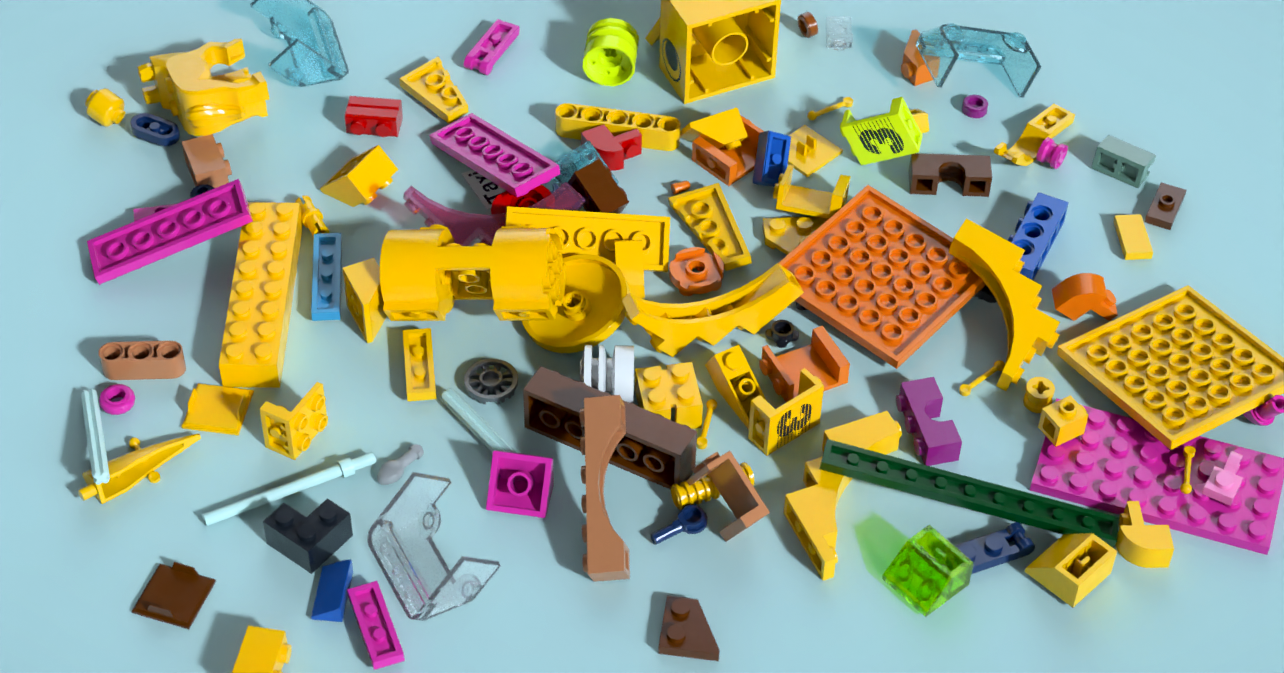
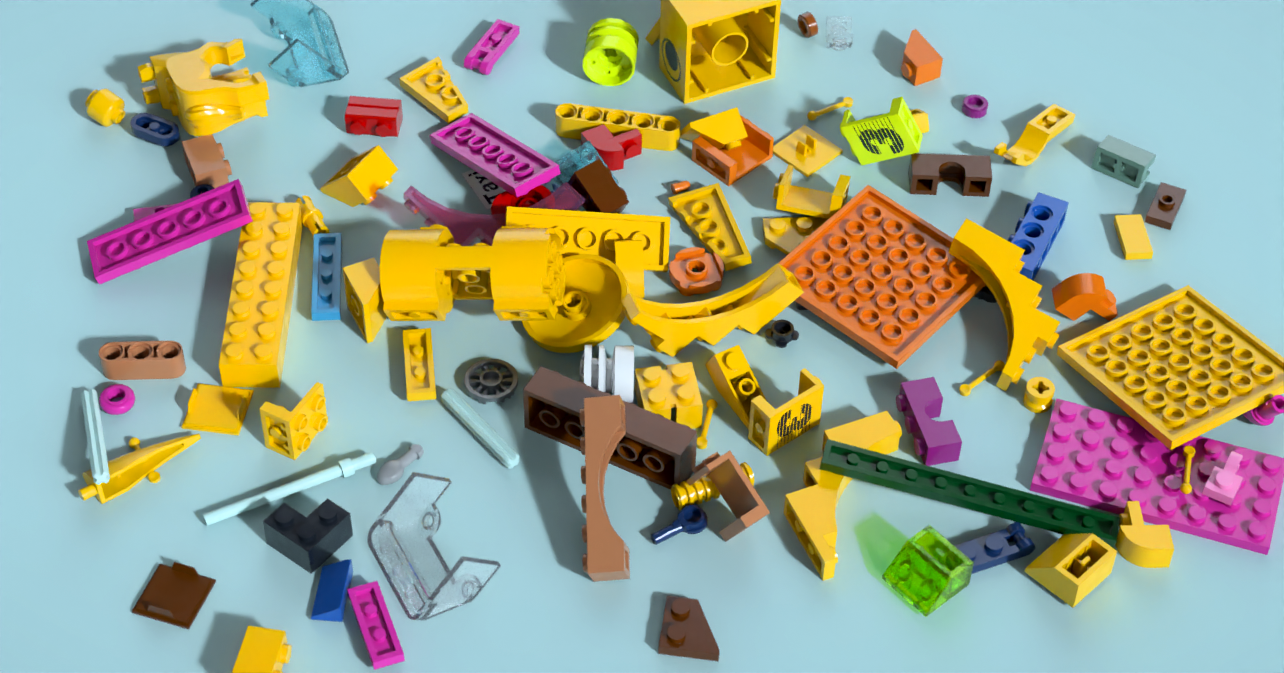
(520, 484): dark pink slope -> none
(771, 158): blue slope -> none
(820, 358): orange panel -> none
(949, 42): clear light blue windscreen -> none
(1052, 153): dark pink wheel -> none
(1063, 420): yellow brick -> none

